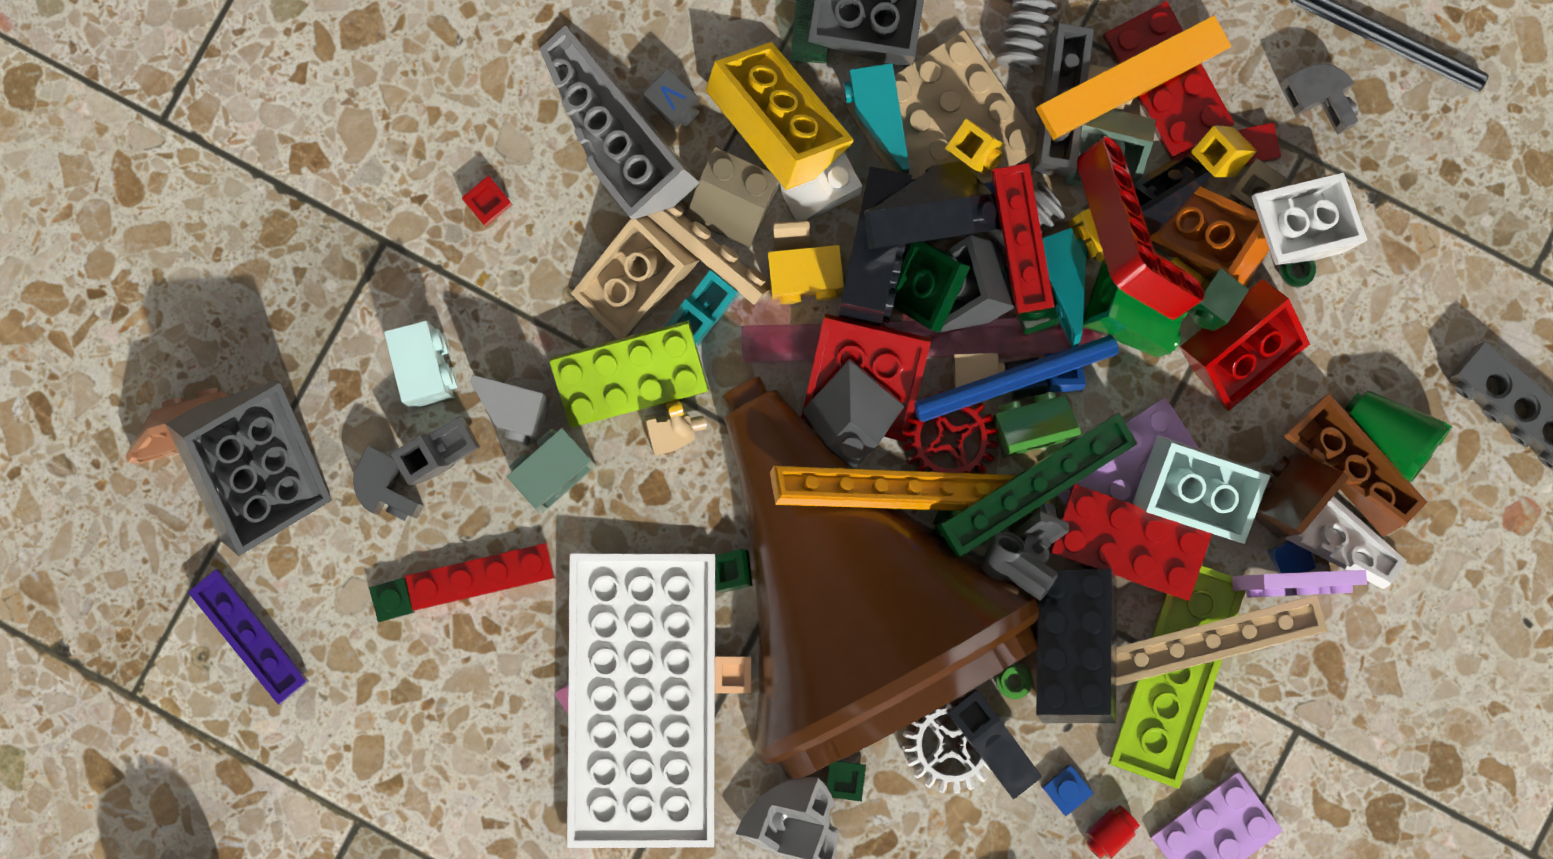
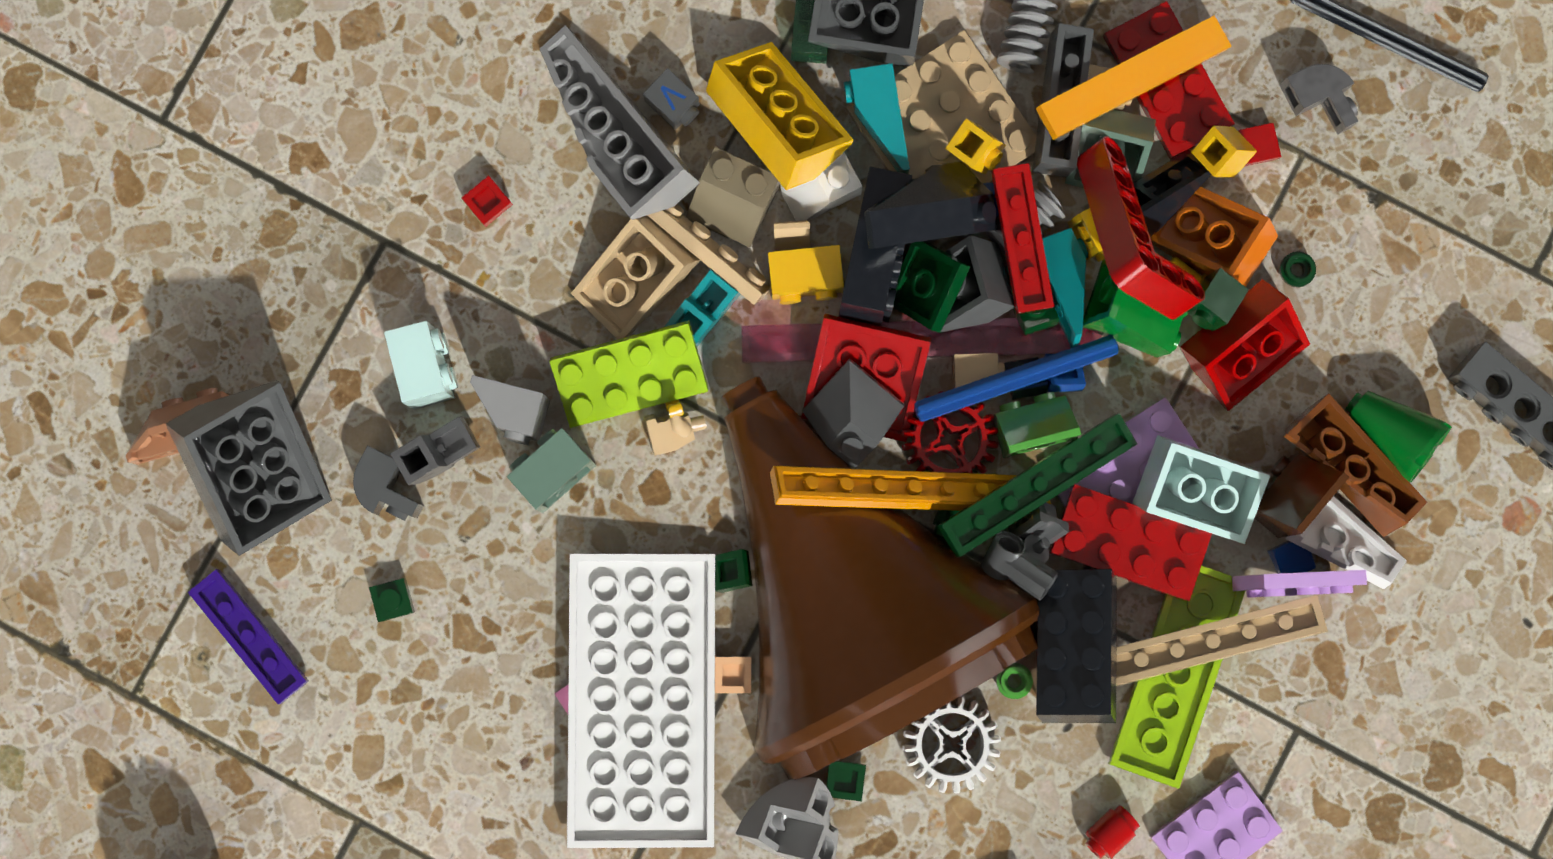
(480, 577): red plate -> none
(993, 743): black slope -> none
(1067, 790): blue plate -> none
(1256, 178): dark tan brick -> none
(1309, 220): white slope -> none

